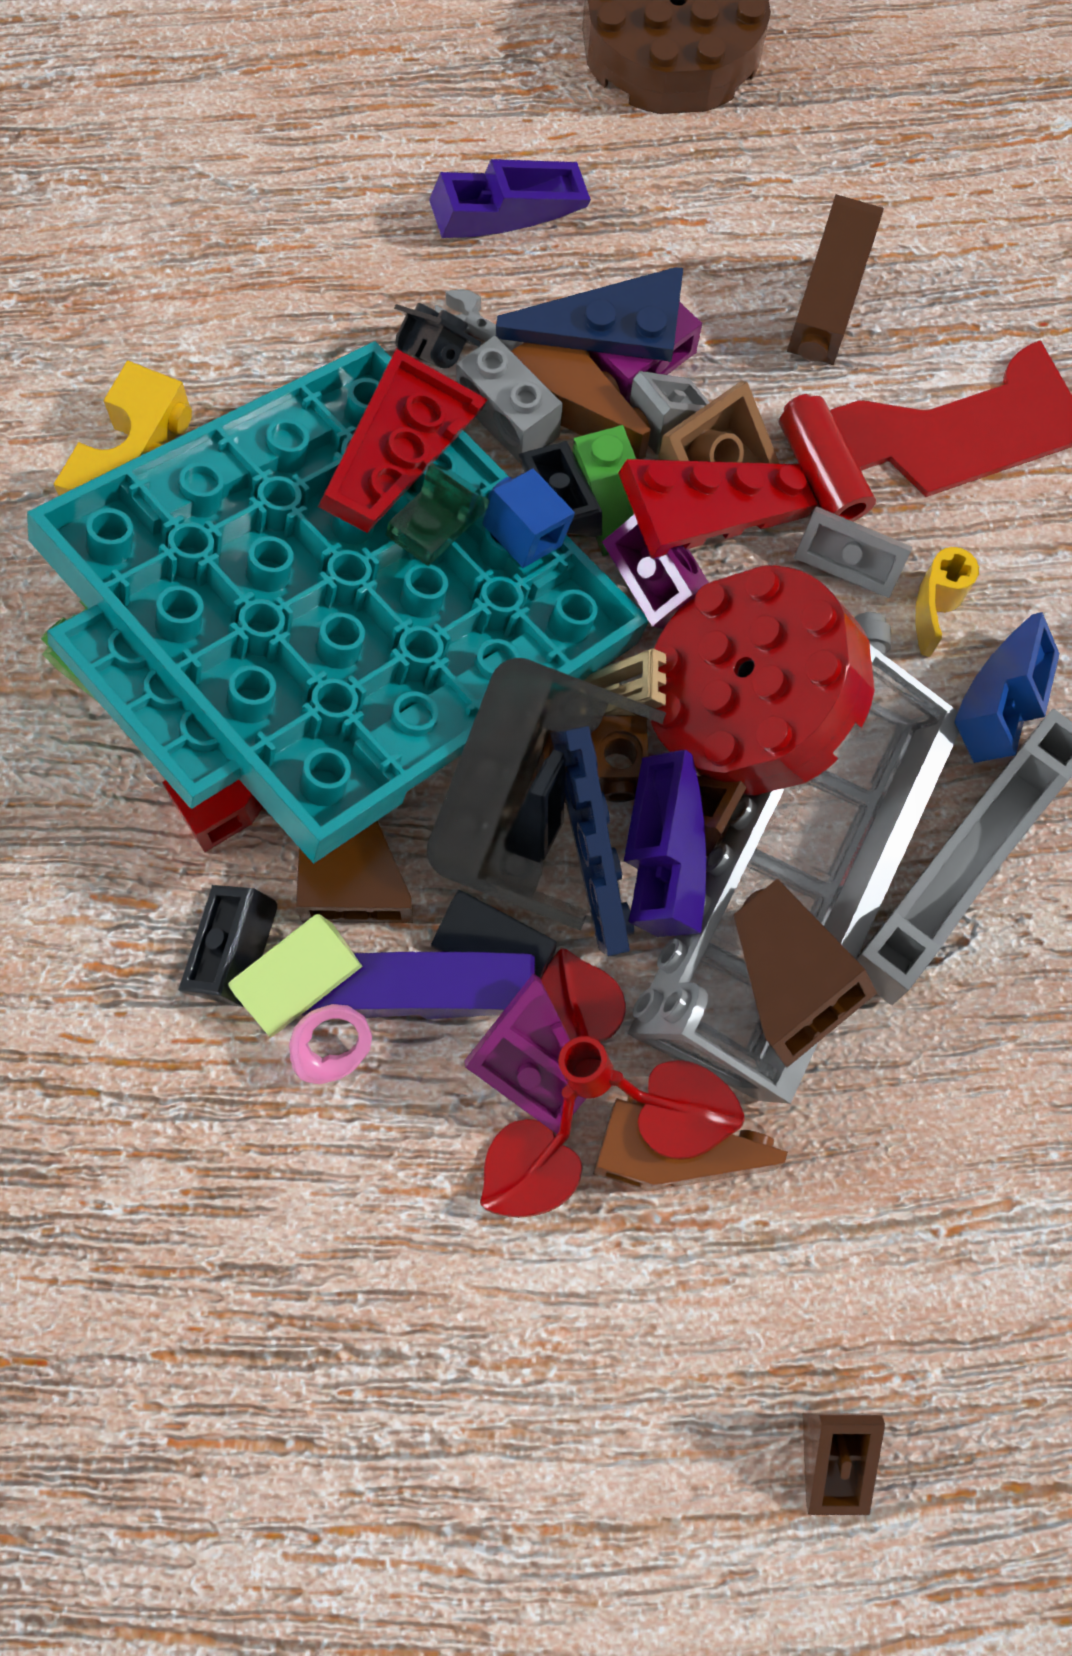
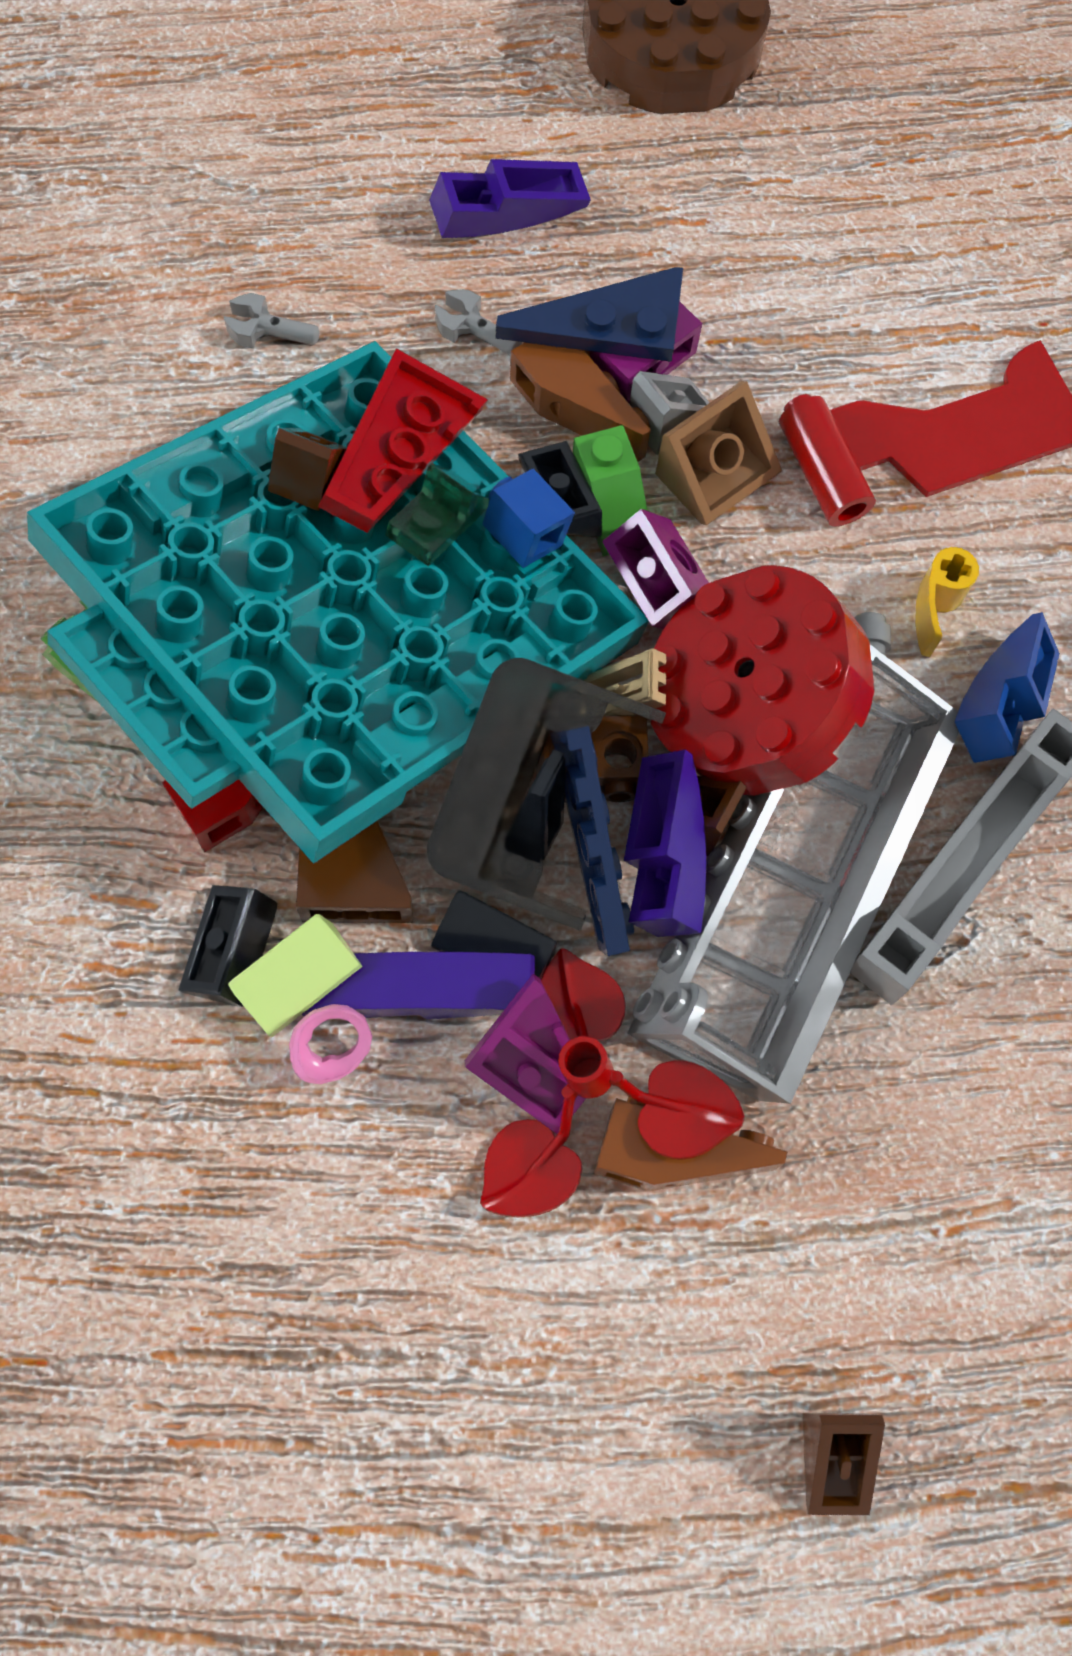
(140, 404): yellow arch -> none
(263, 323): none -> light grey bar
(303, 466): none -> reddish brown slope
(432, 335): black hinge -> none
(519, 406): light grey brick -> none
(705, 499): red wing -> none
(797, 972): reddish brown slope -> none
(835, 279): reddish brown slope -> none
(853, 552): light grey plate -> none

